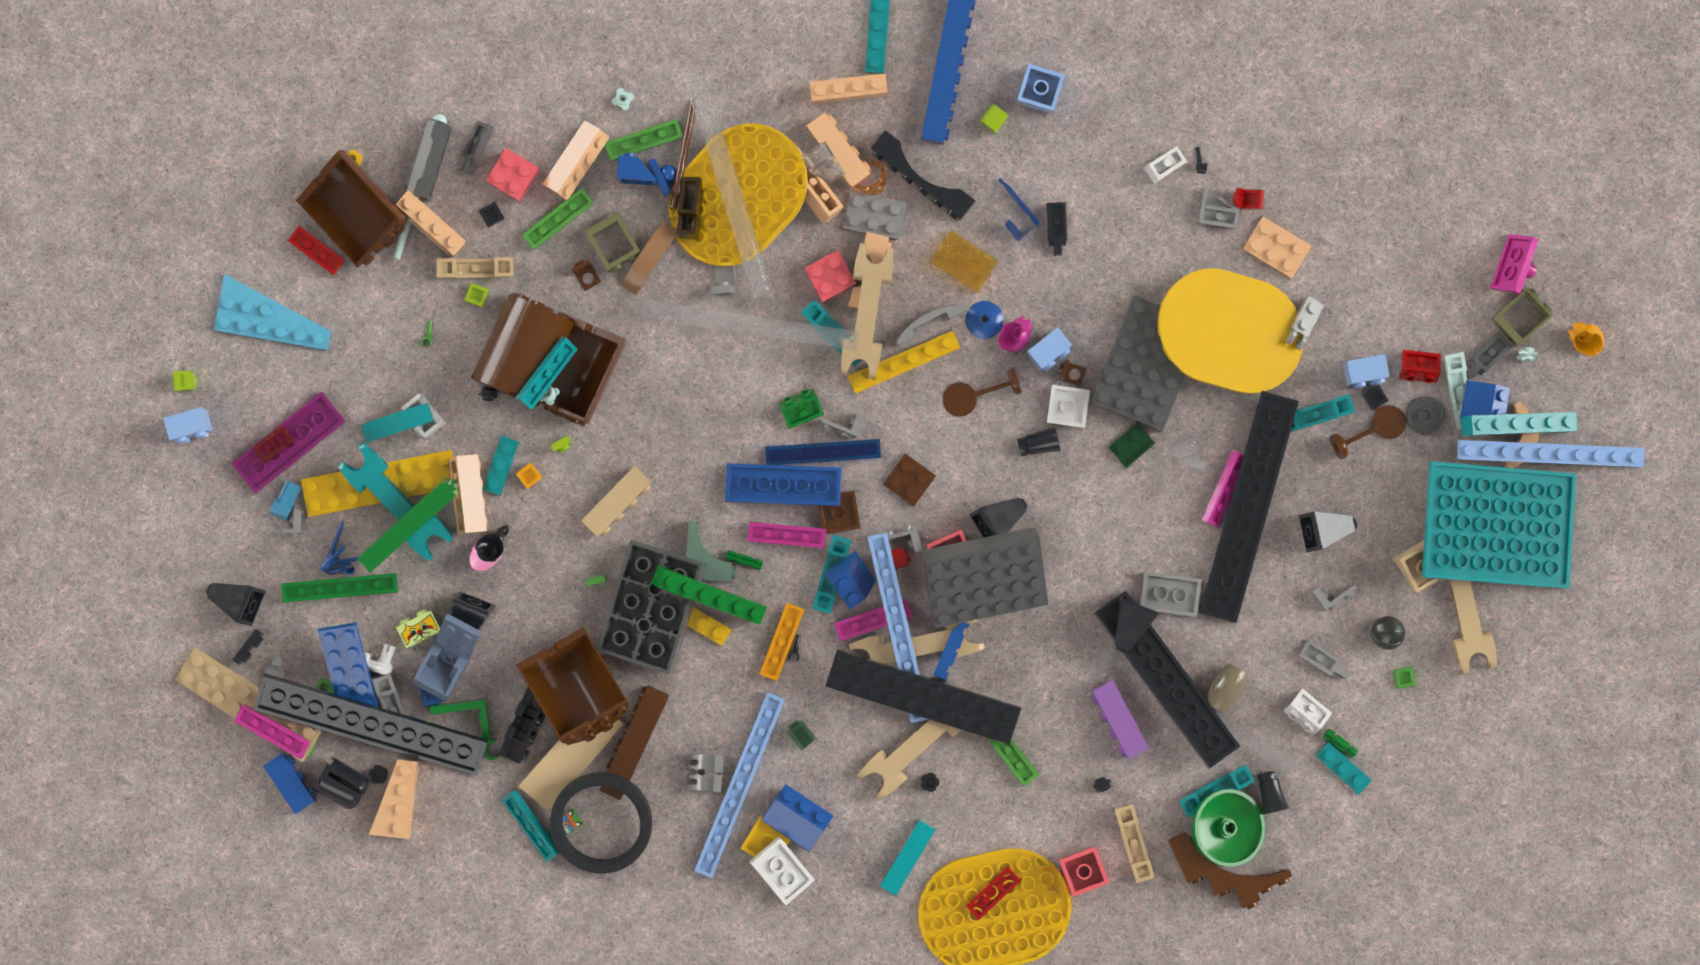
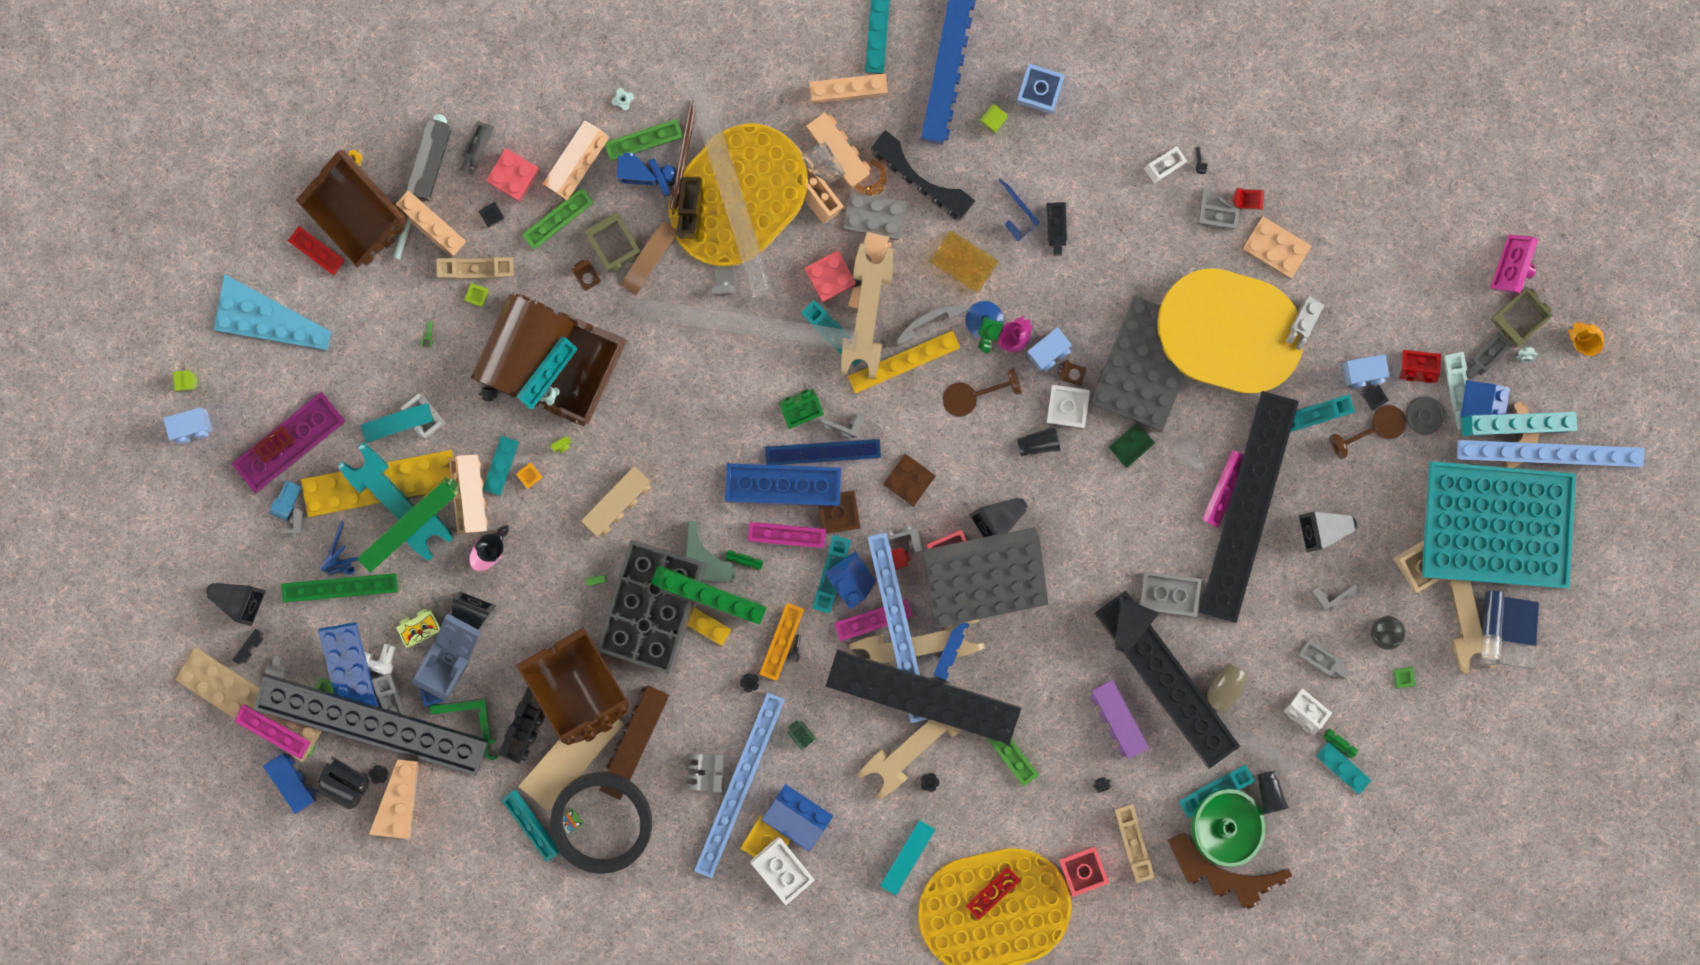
(744, 682): none -> black plate
(988, 331): none -> green plate
(1509, 631): none -> dark blue door

